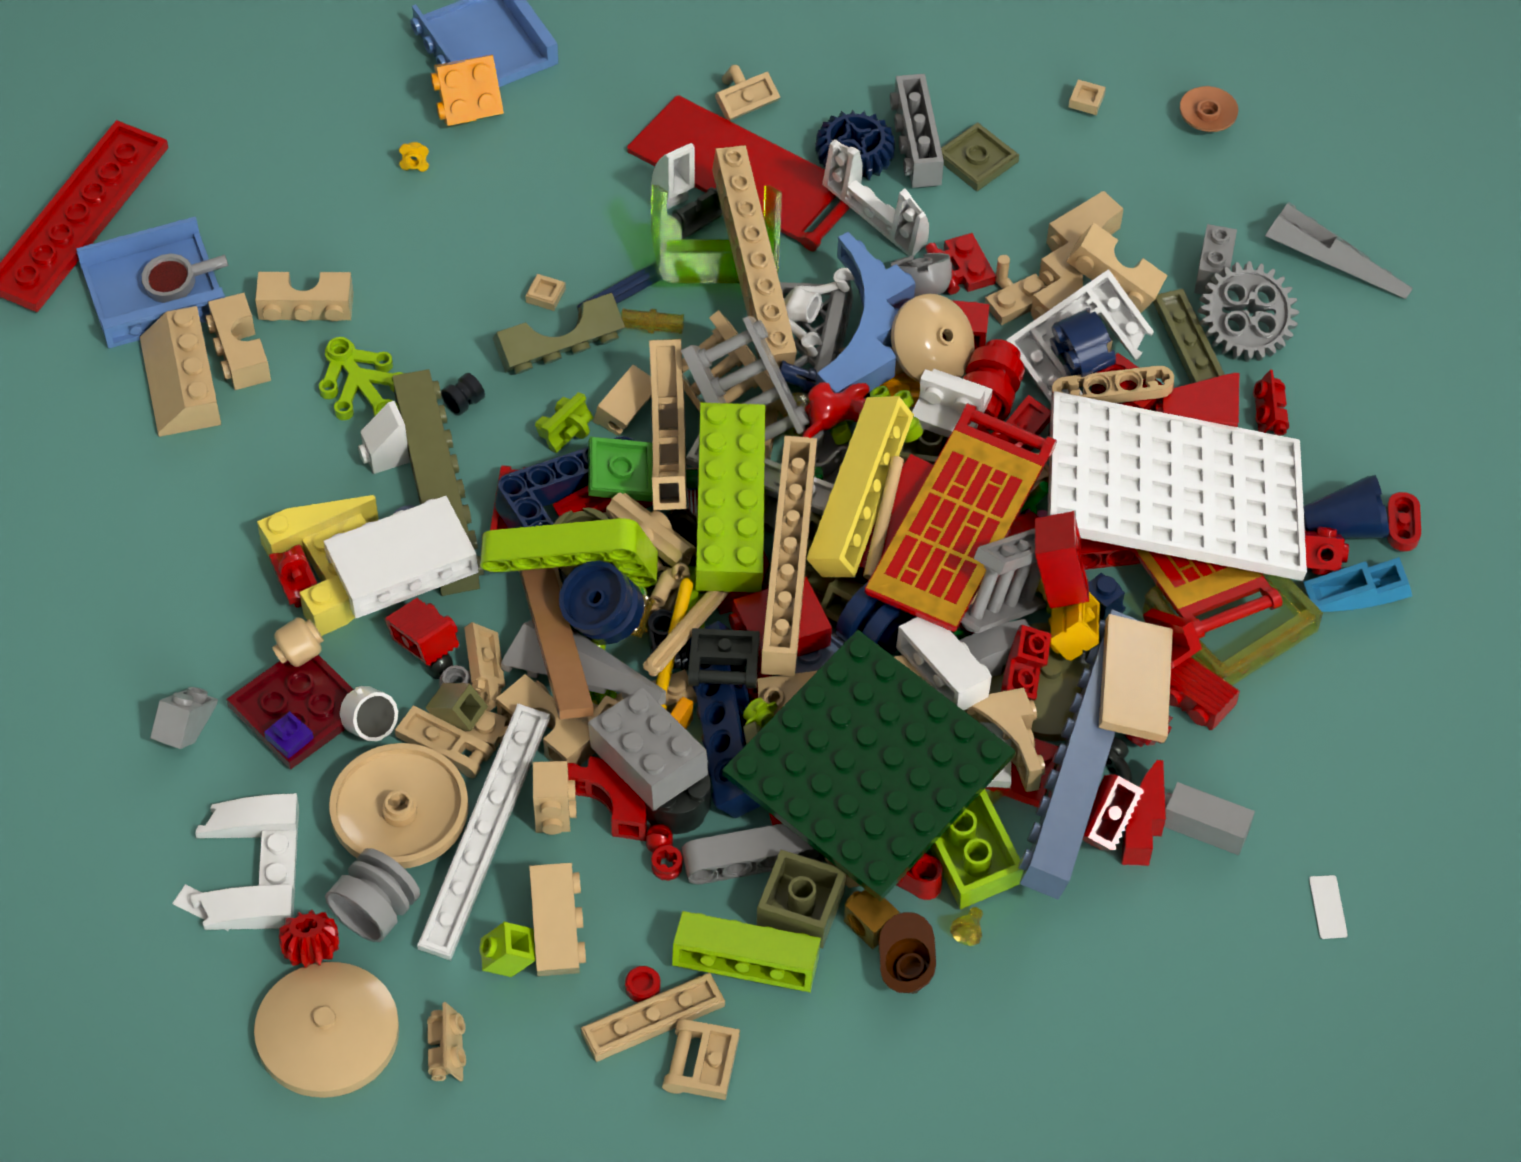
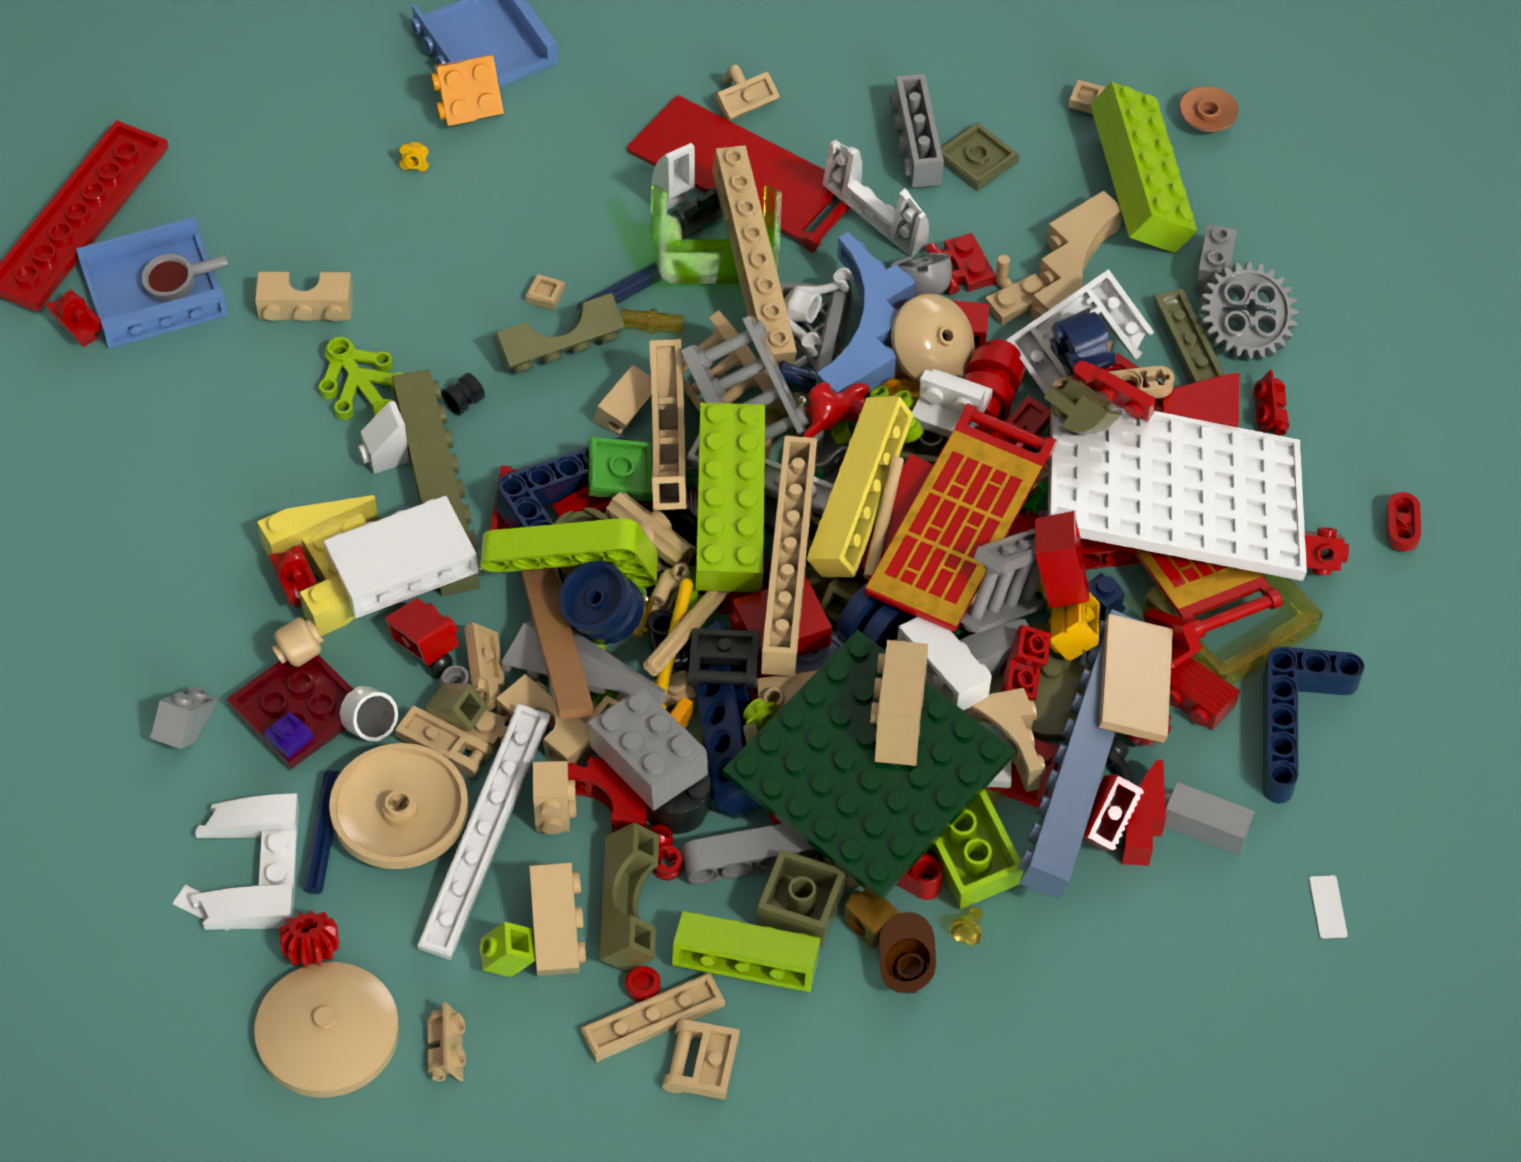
(75, 317): none -> red hips
(179, 373): tan slope -> none
(244, 360): tan arch -> none
(321, 838): none -> dark blue axle
(372, 895): light grey wheel -> none
(568, 421): lime hips -> none
(628, 861): none -> olive arch
(862, 132): dark blue gear -> none
(900, 701): none -> tan wedge
(1081, 408): none -> olive brick
(1095, 255): tan arch -> none
(1115, 390): none -> red hinge
(1143, 167): none -> lime brick
(1287, 682): none -> dark blue beam
(1313, 239): light grey wedge -> none
(1351, 510): dark blue cone -> none
(1359, 586): dark azure slope -> none

